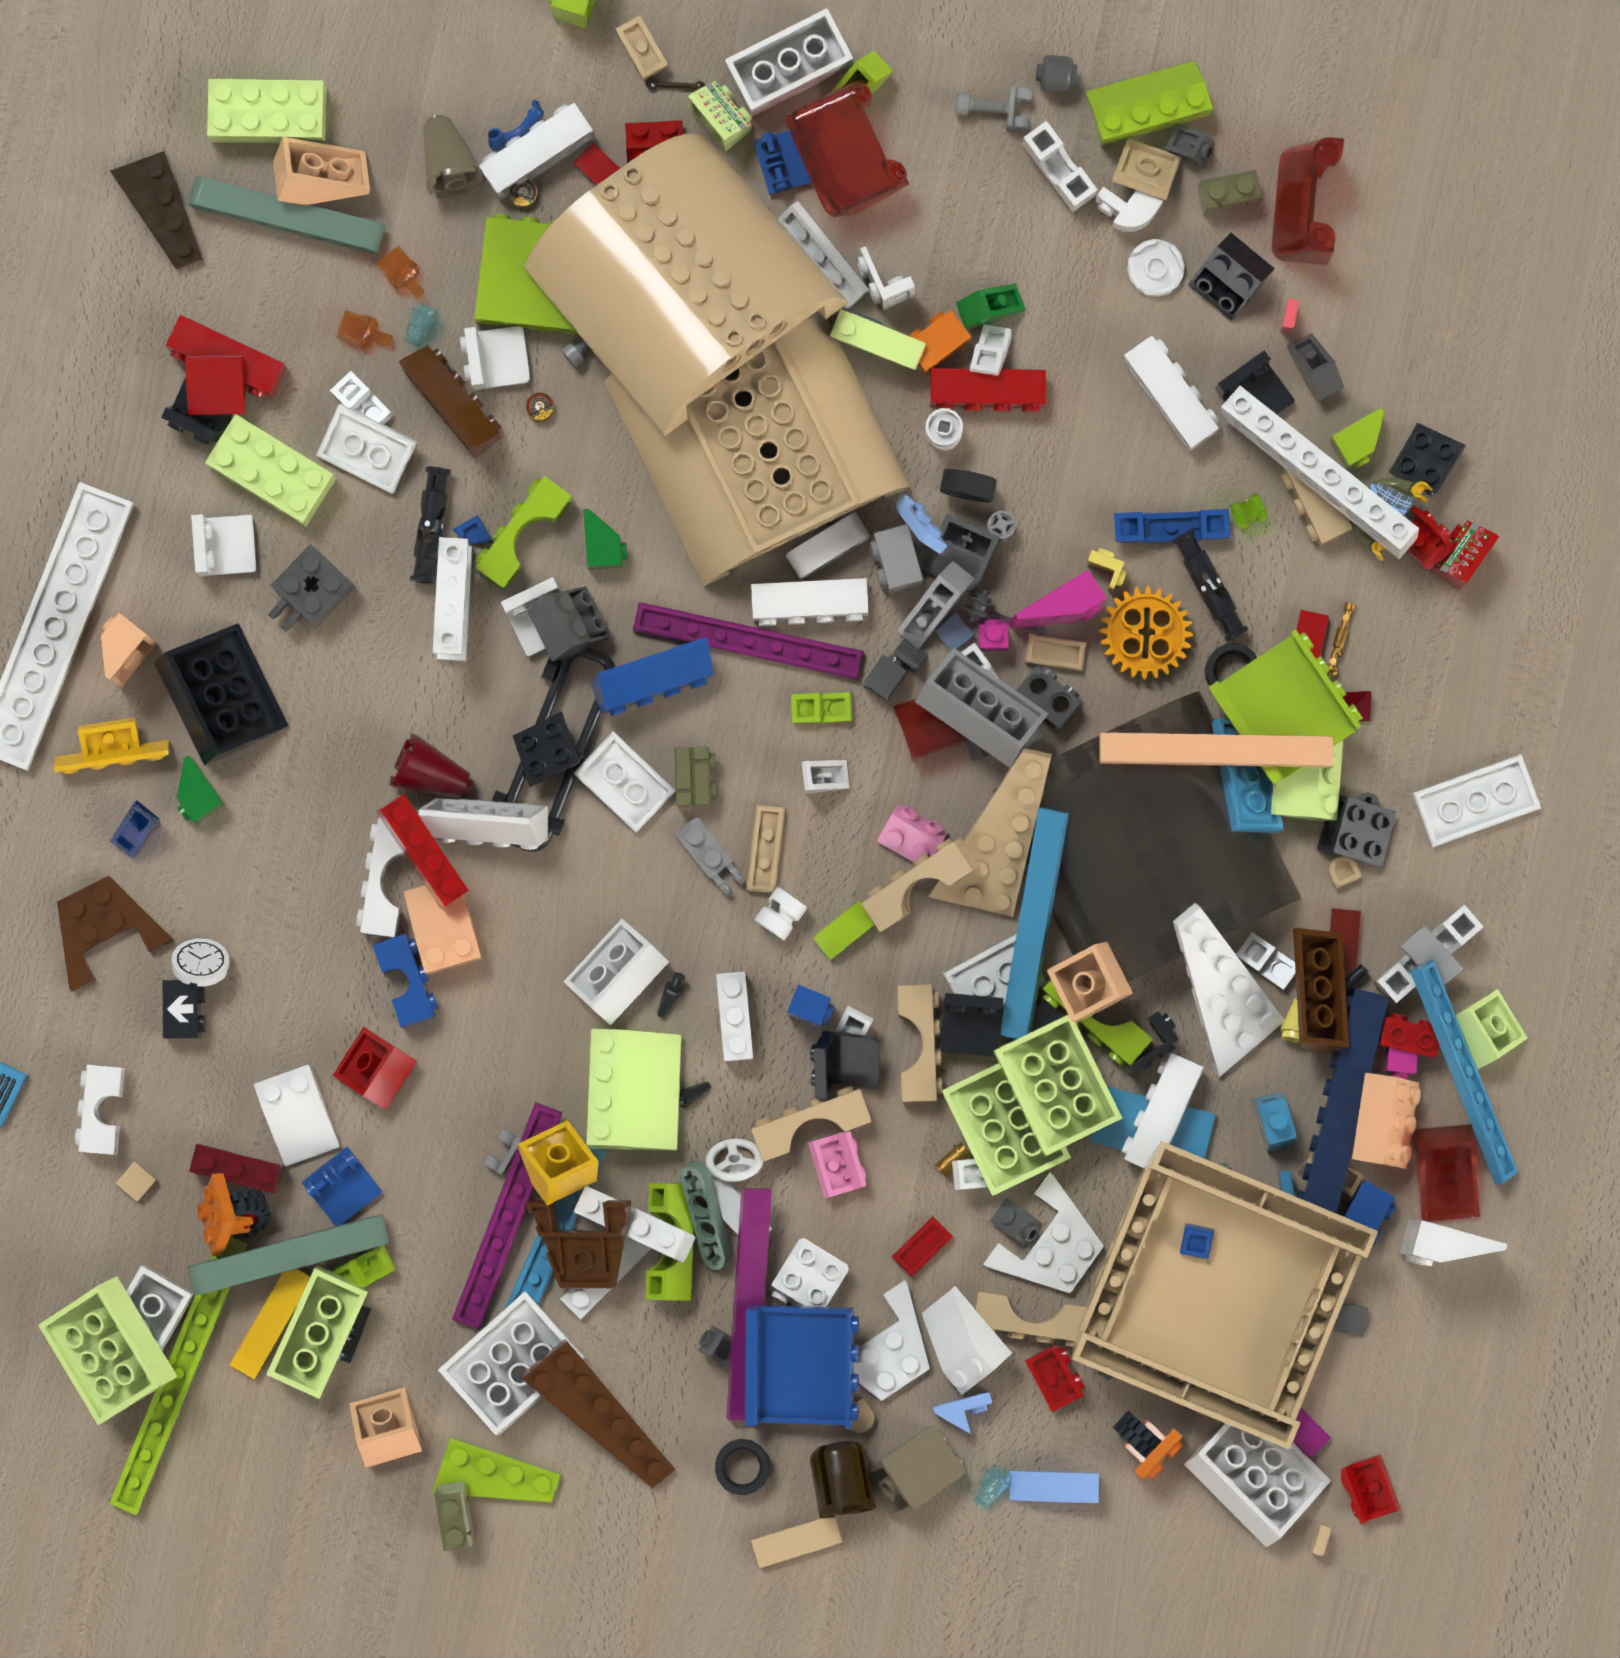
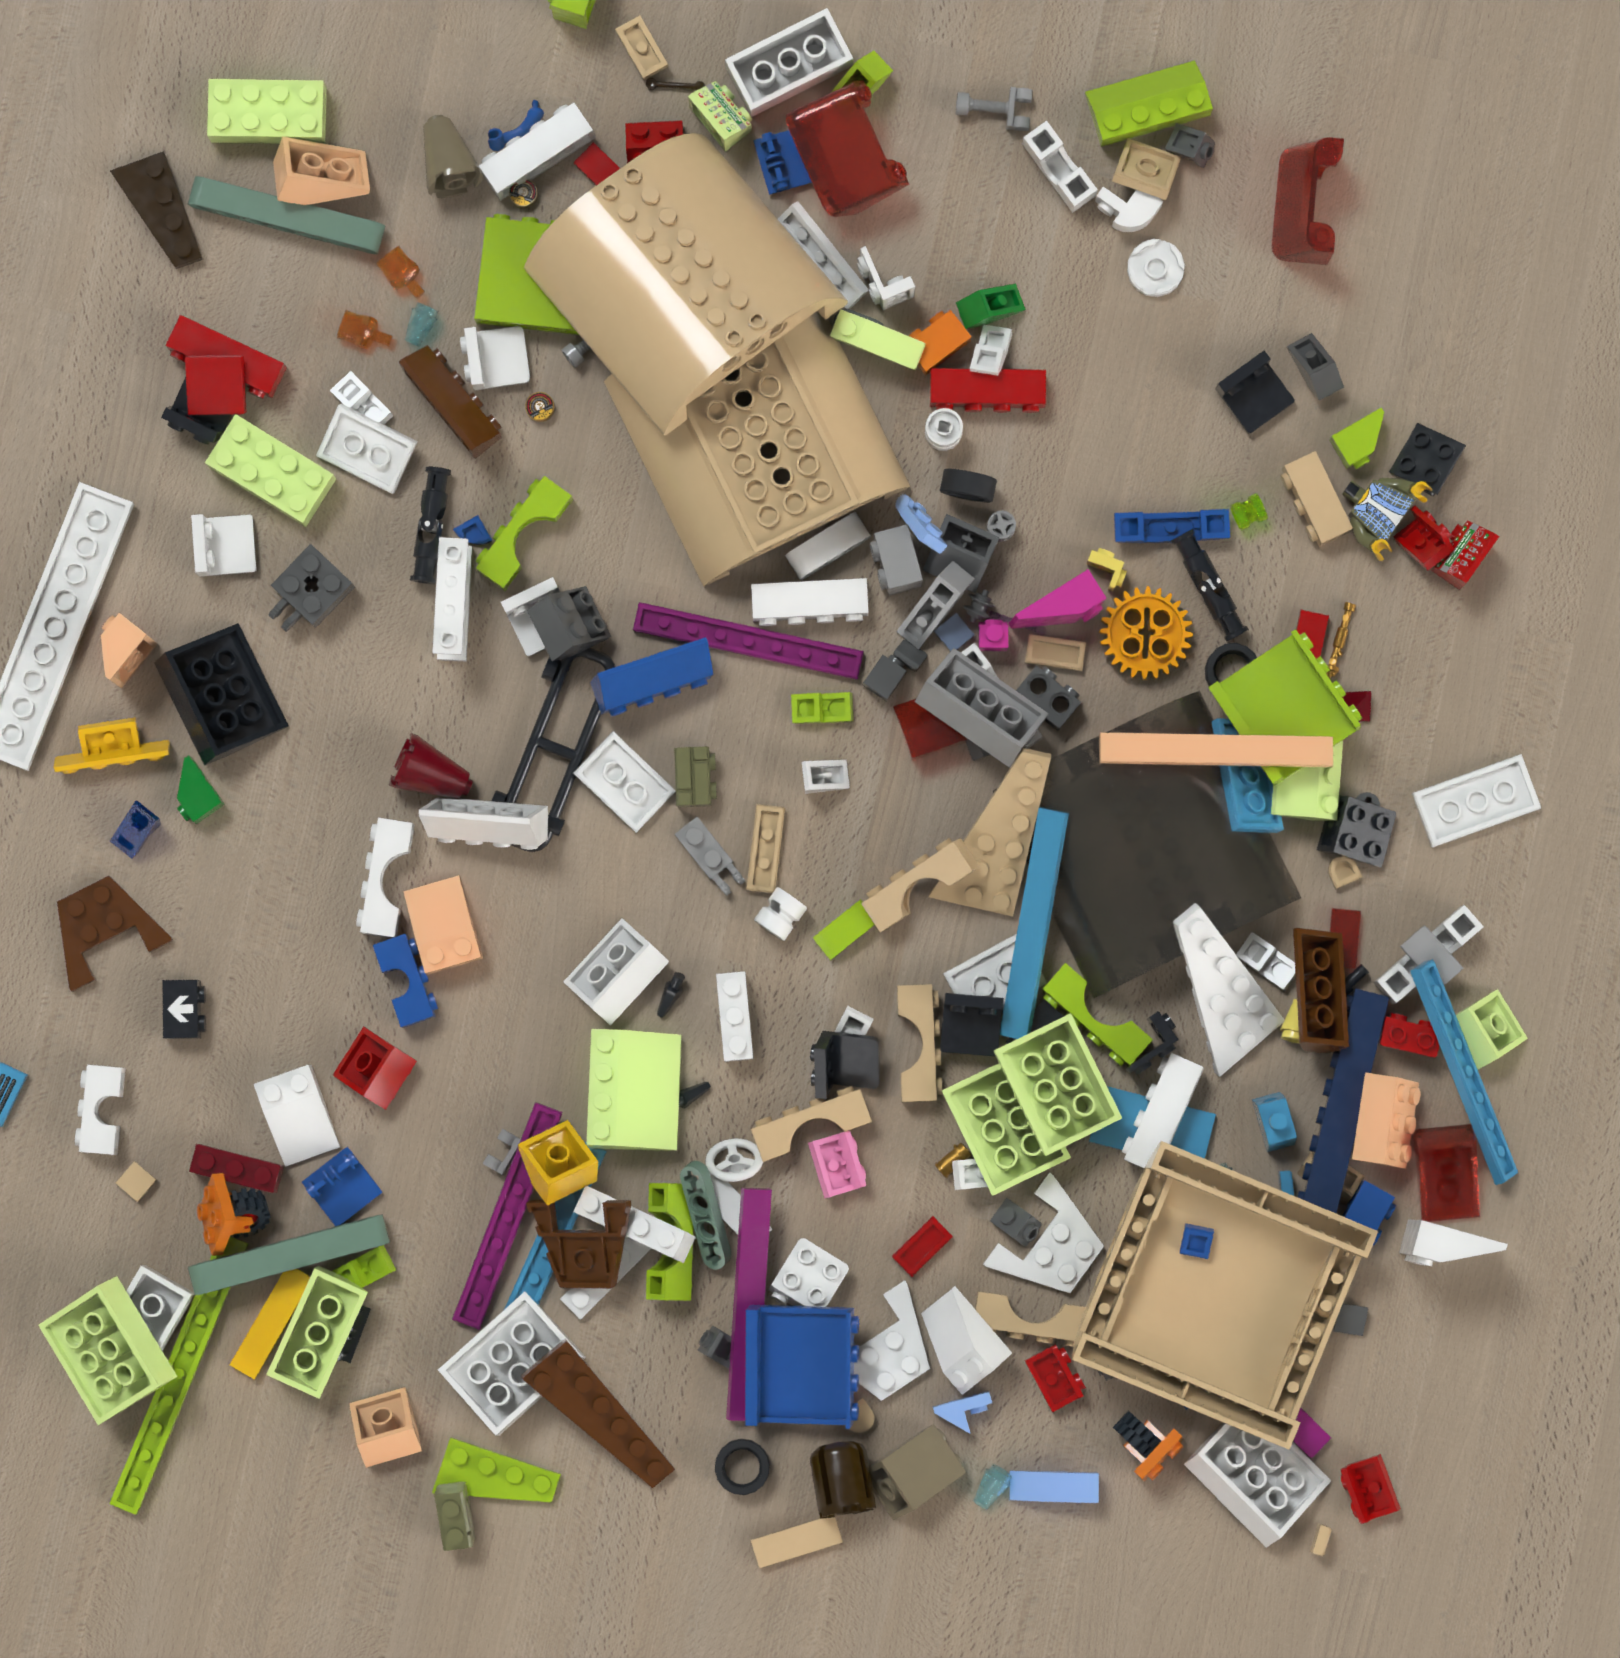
(200, 962): white tile -> none
(422, 850): red brick -> none
(546, 749): black hinge -> none
(602, 544): green slope -> none
(810, 1007): blue brick -> none
(911, 834): bright pink bracket -> none
(1057, 74): dark grey head -> none
(1089, 981): light nougat brick -> none
(1170, 392): white brick -> none
(1229, 192): olive brick -> none
(1231, 276): black slope -> none
(1289, 315): coral tile -> none
(1319, 472): white brick -> none
(1400, 1062): dark pink brick -> none

